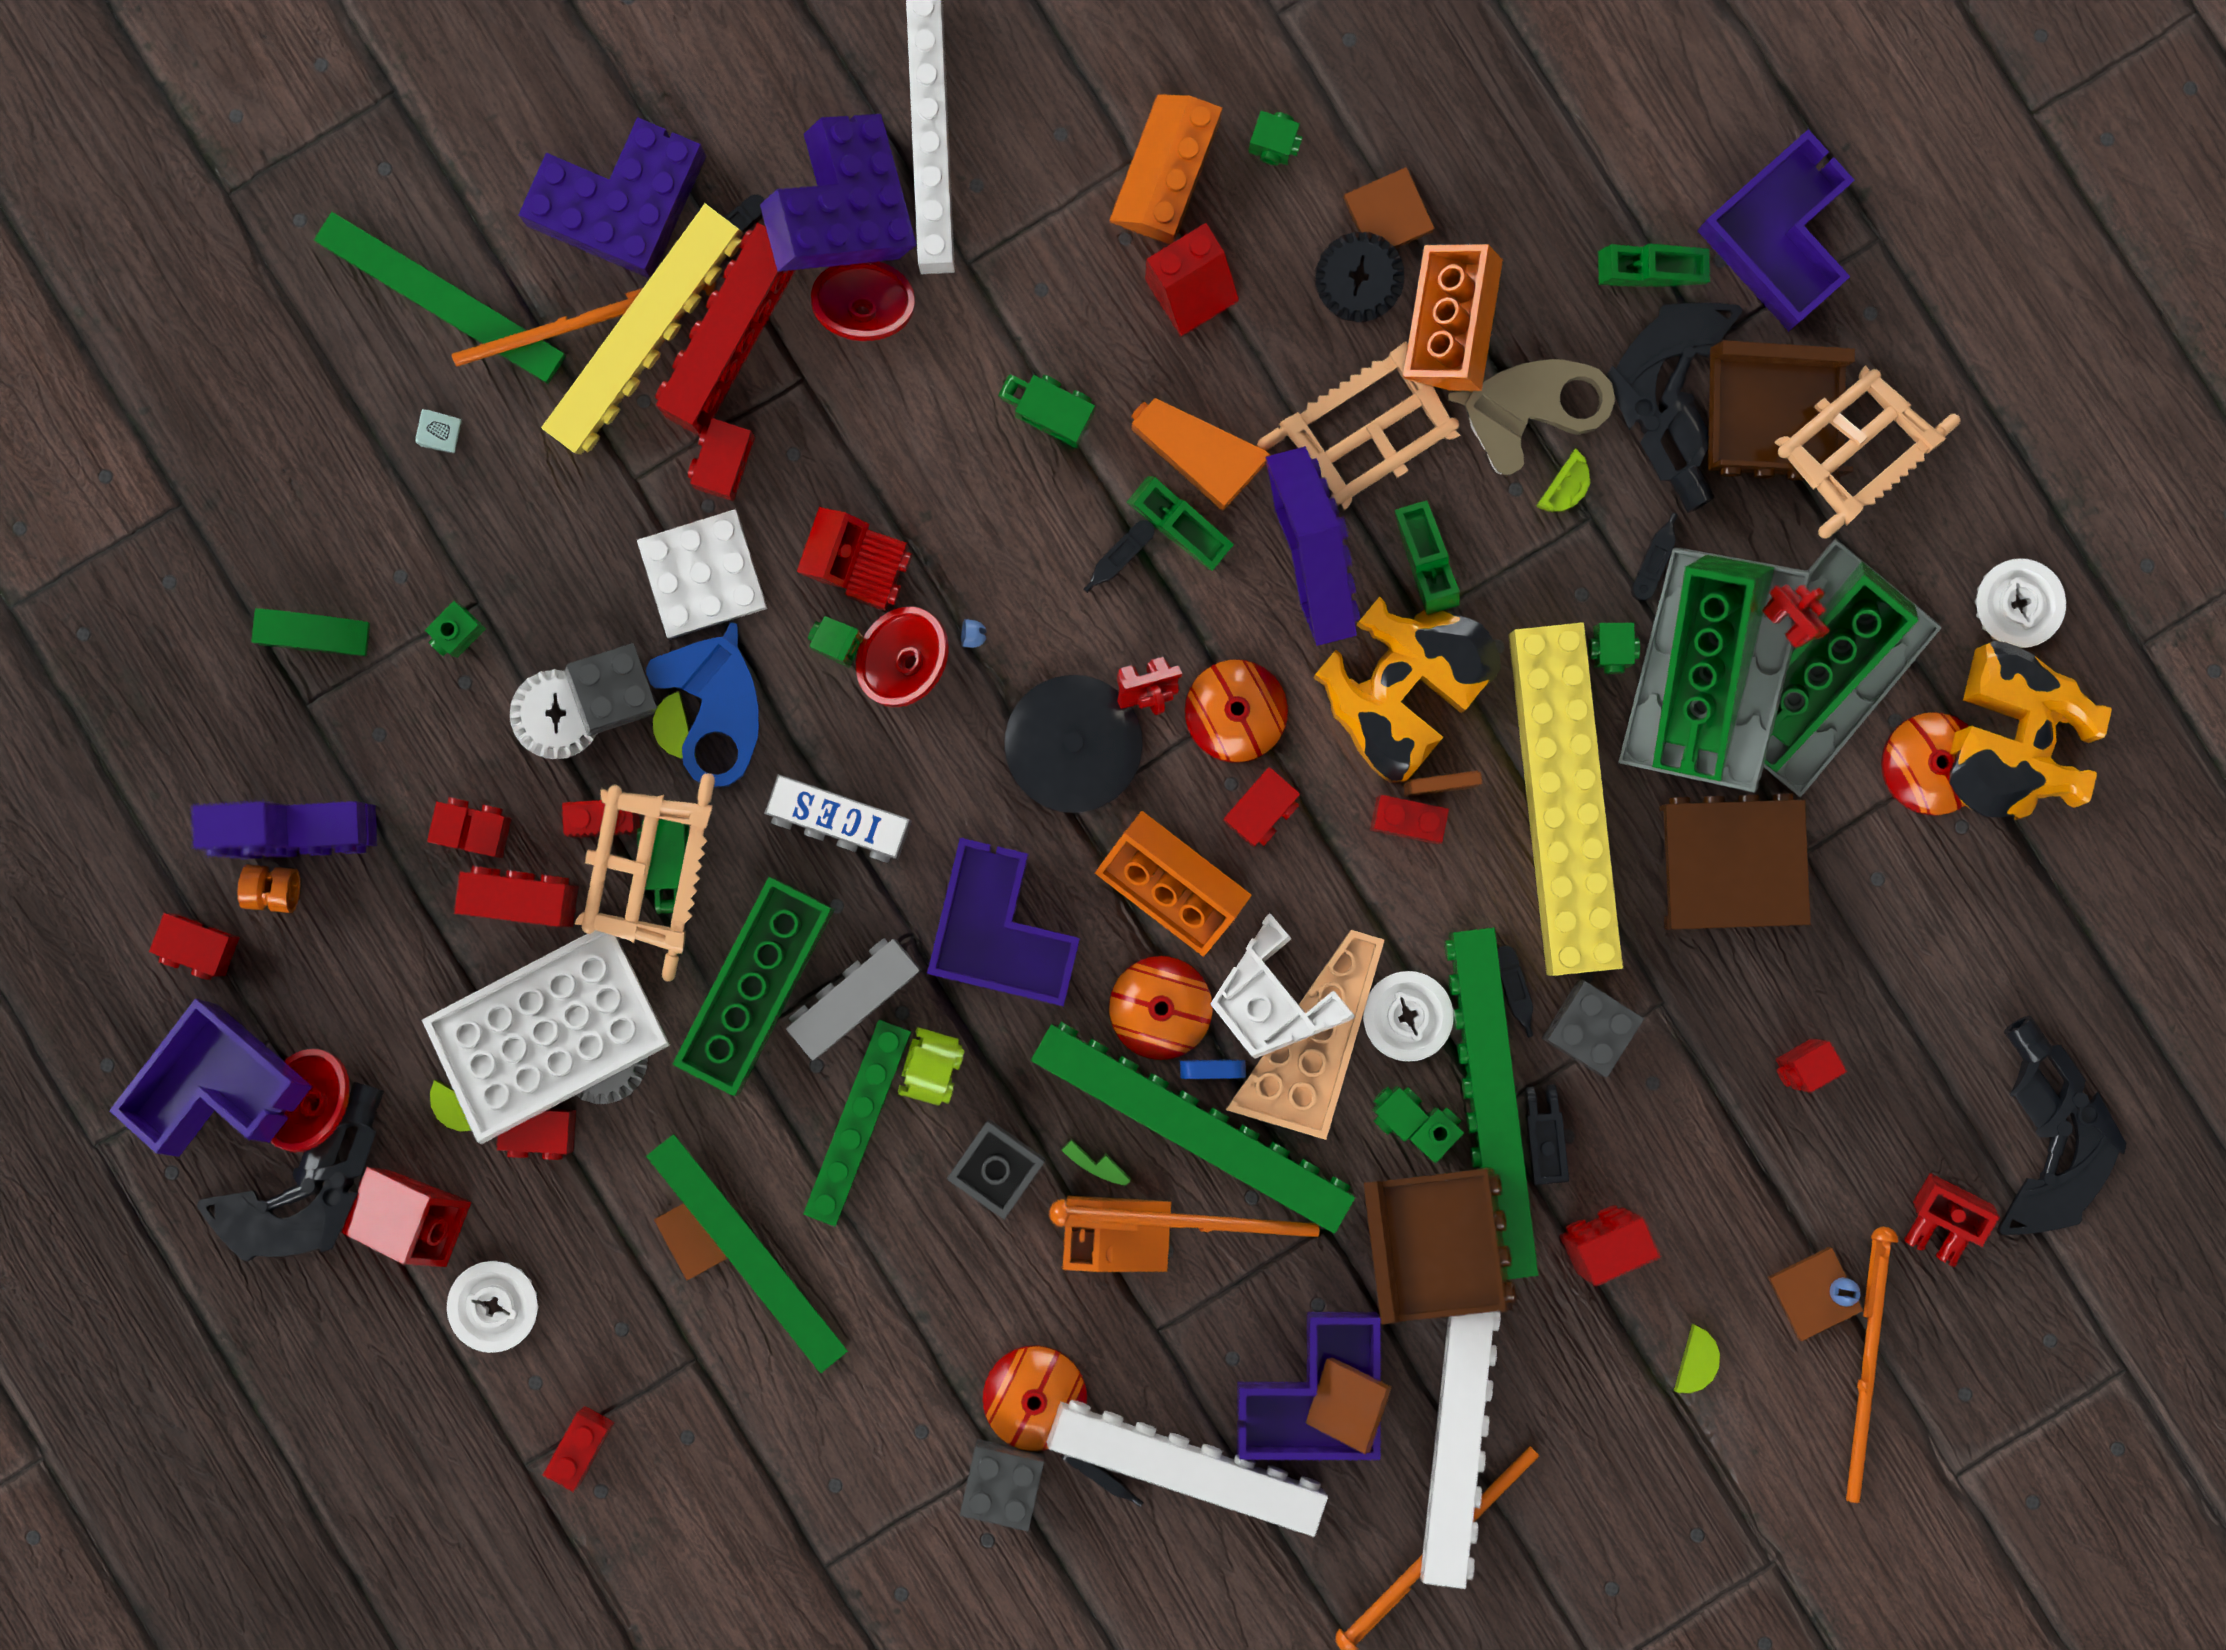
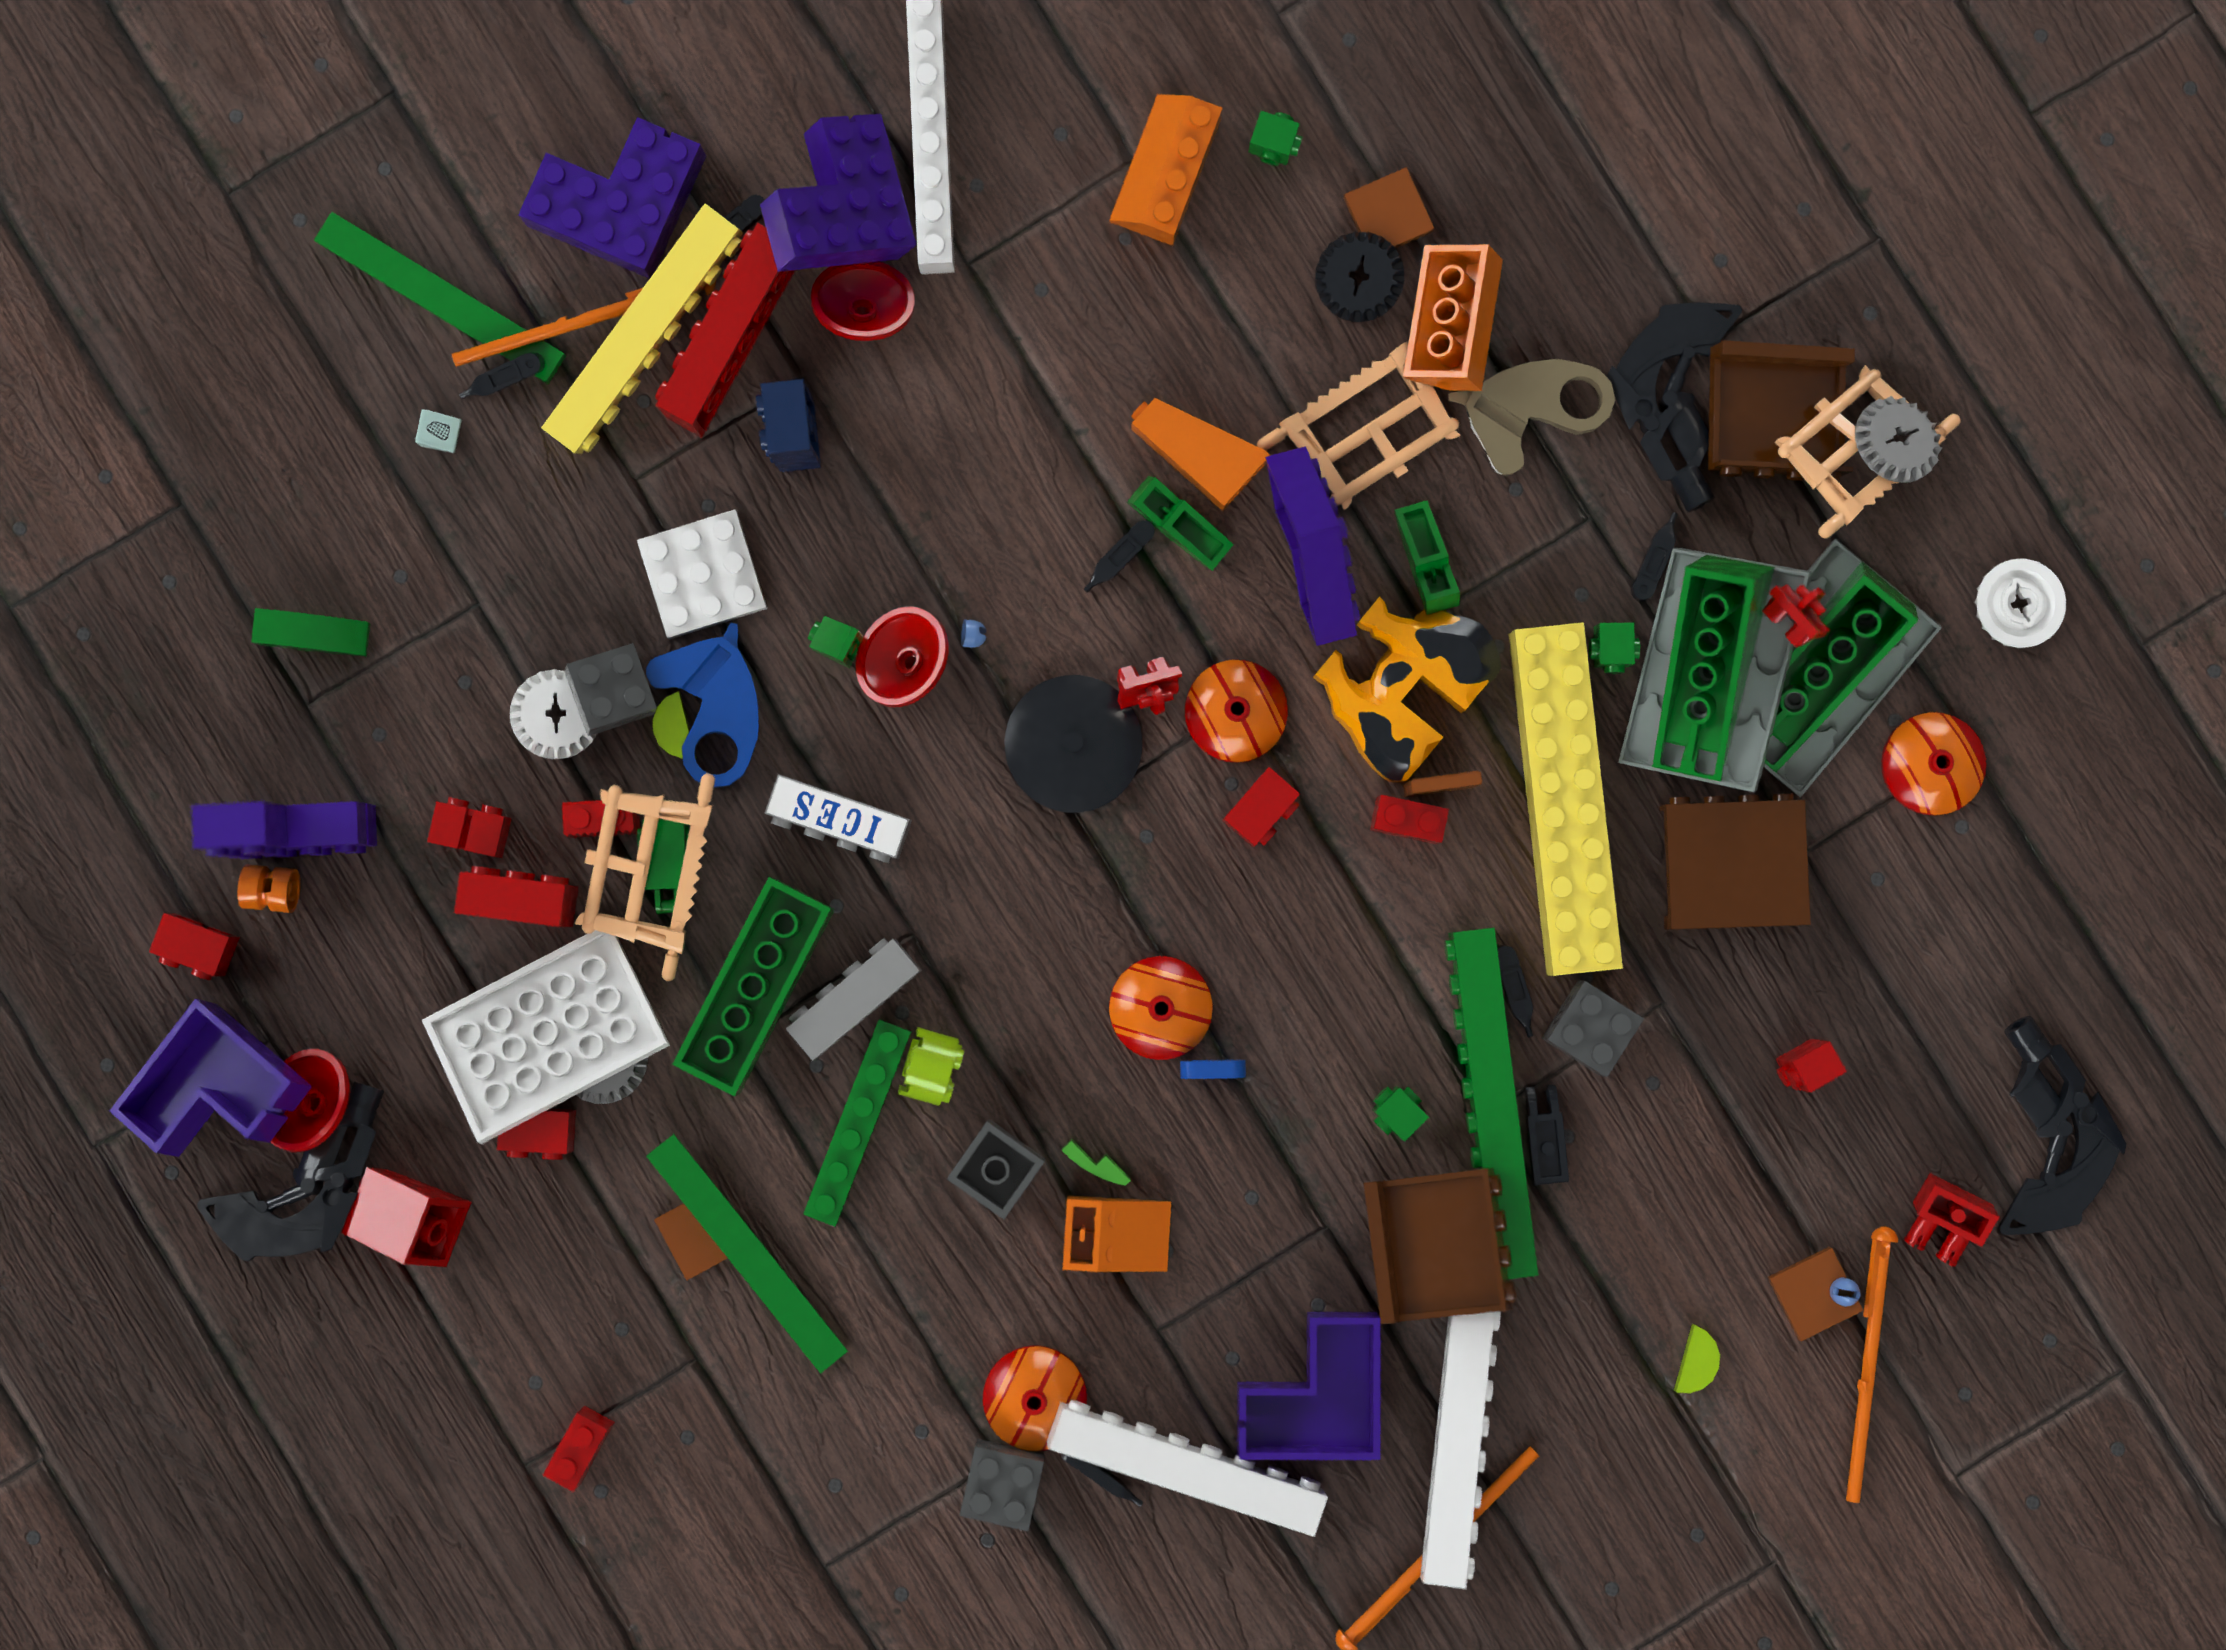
(447, 1107): lime tile -> none
(455, 619): green brick -> none
(471, 1318): white gear -> none
(506, 375): none -> black piece
(721, 459): red brick -> none
(790, 425): none -> dark blue brick
(833, 547): red brick -> none
(878, 570): red brick -> none
(978, 935): dark purple piece -> none
(1050, 407): green brick -> none
(1129, 1220): orange bar -> none
(1173, 883): orange slope -> none
(1191, 279): red slope -> none
(1193, 1128): green brick -> none
(1262, 1009): white wing -> none
(1303, 1080): light nougat wing -> none
(1348, 1405): dark orange tile -> none
(1431, 1024): white gear -> none
(1433, 1146): green brick -> none
(1568, 486): lime tile -> none
(1609, 1244): red brick -> none
(1653, 265): green slope -> none
(1765, 232): dark purple piece -> none
(1897, 460): none -> light grey gear
(2009, 775): light orange animal -> none

